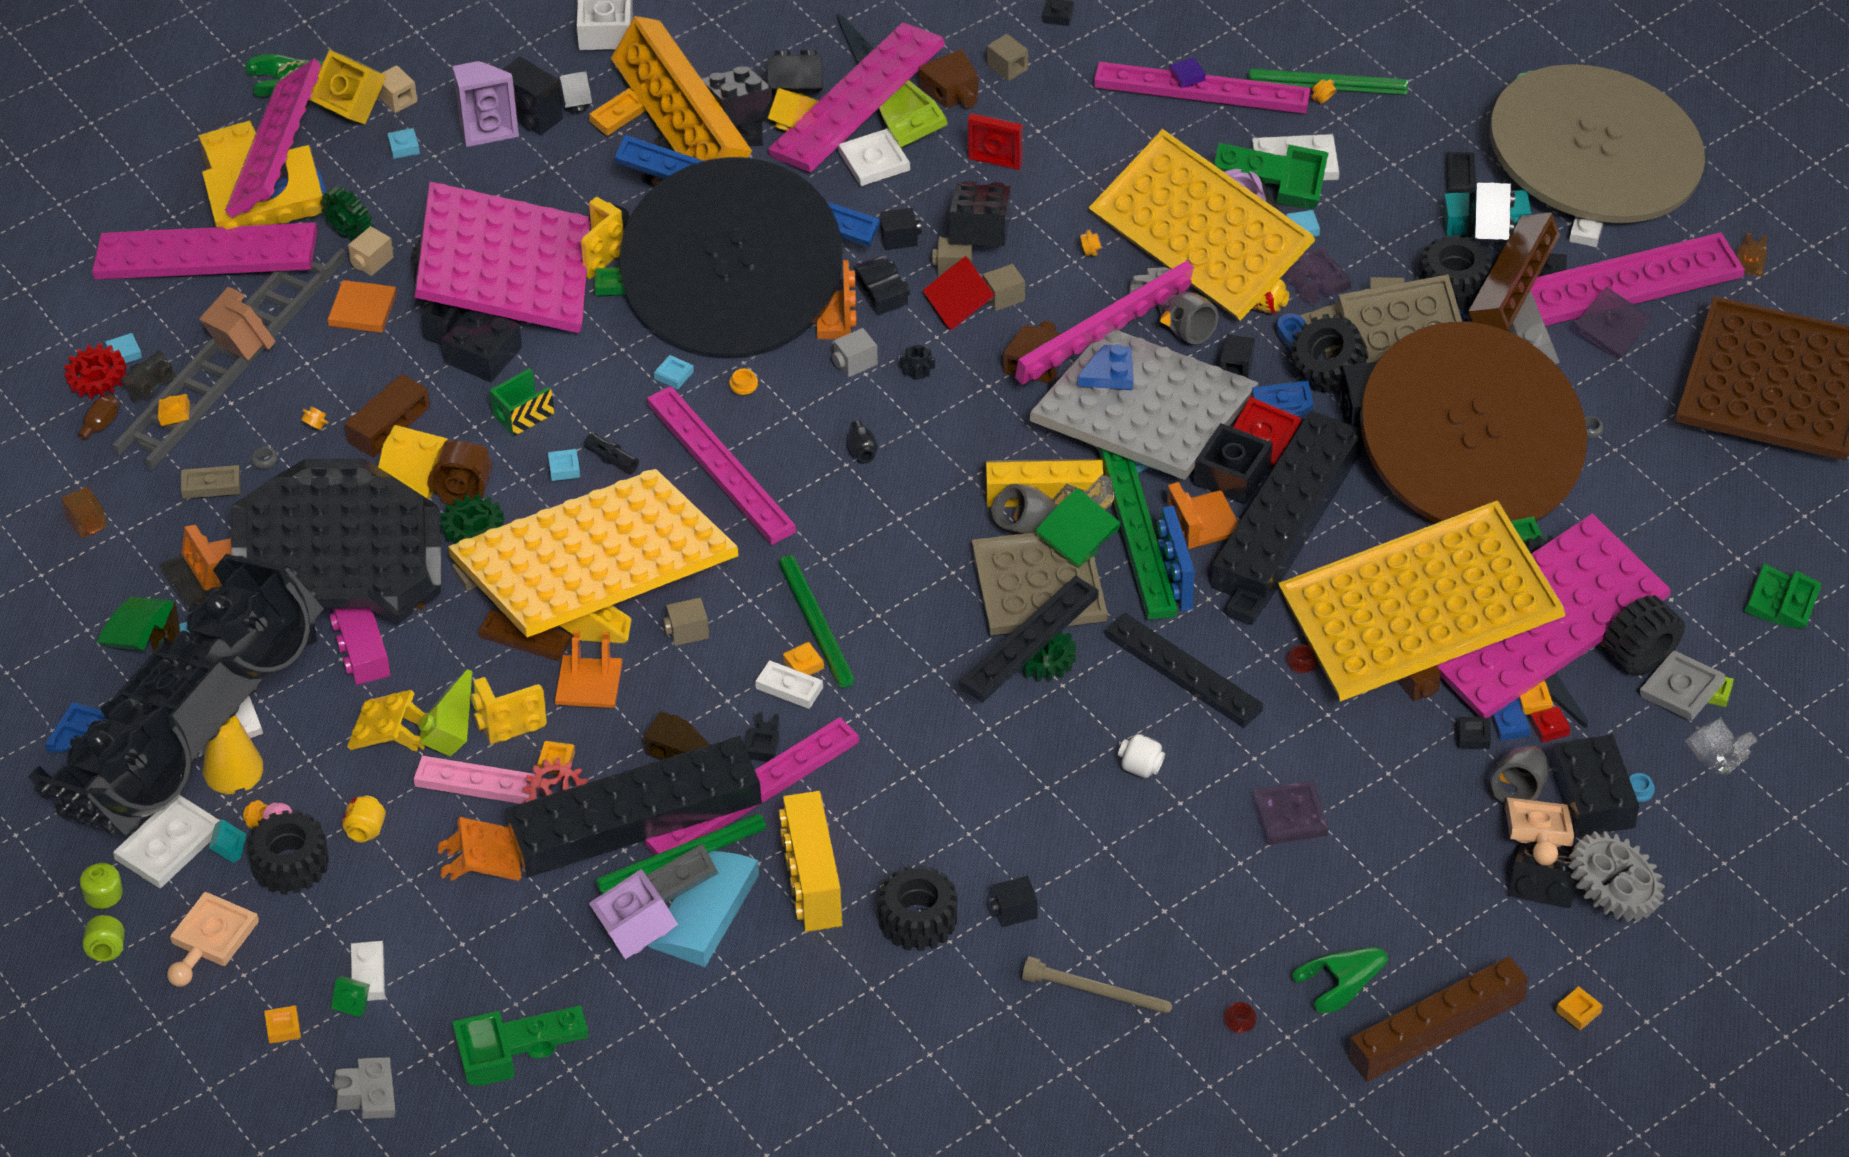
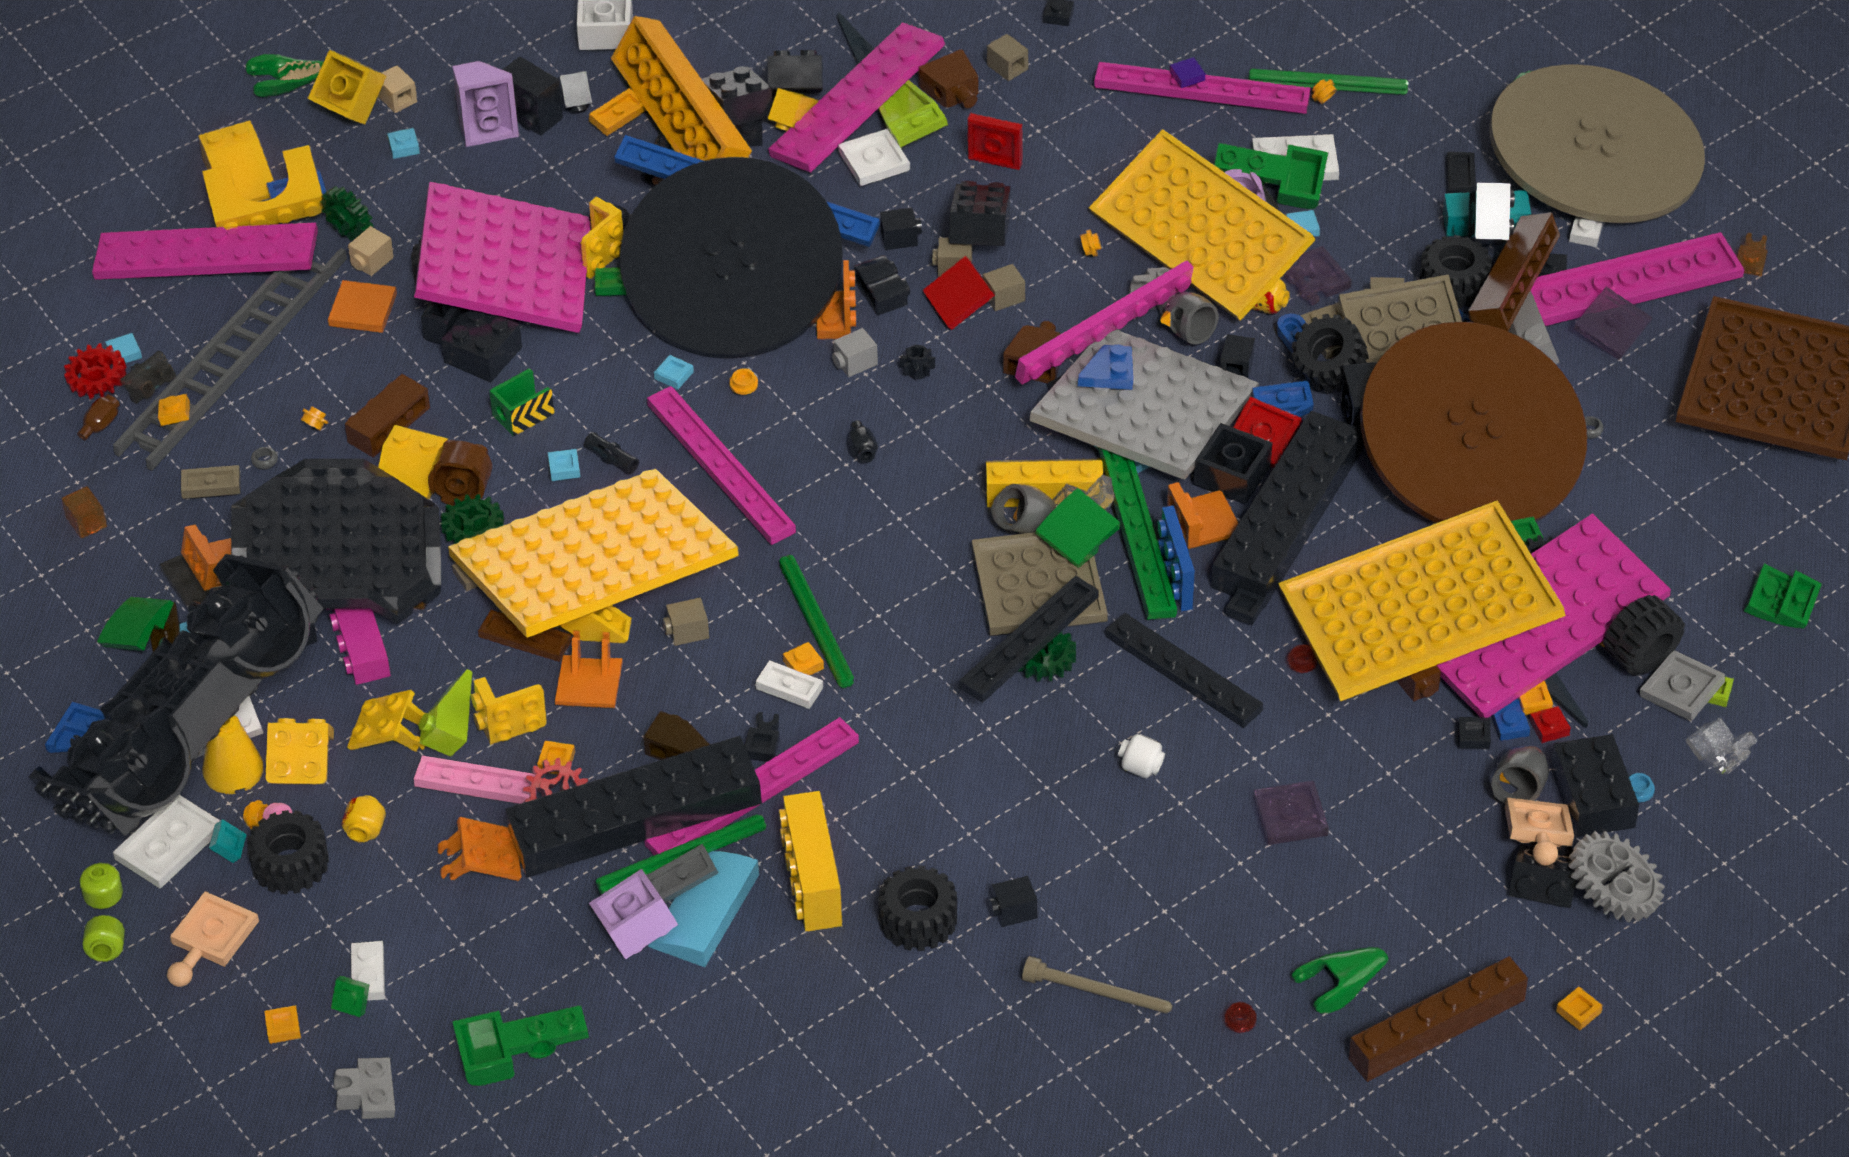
(236, 325): nougat plate -> none
(273, 138): dark pink plate -> none
(298, 751): none -> yellow bracket

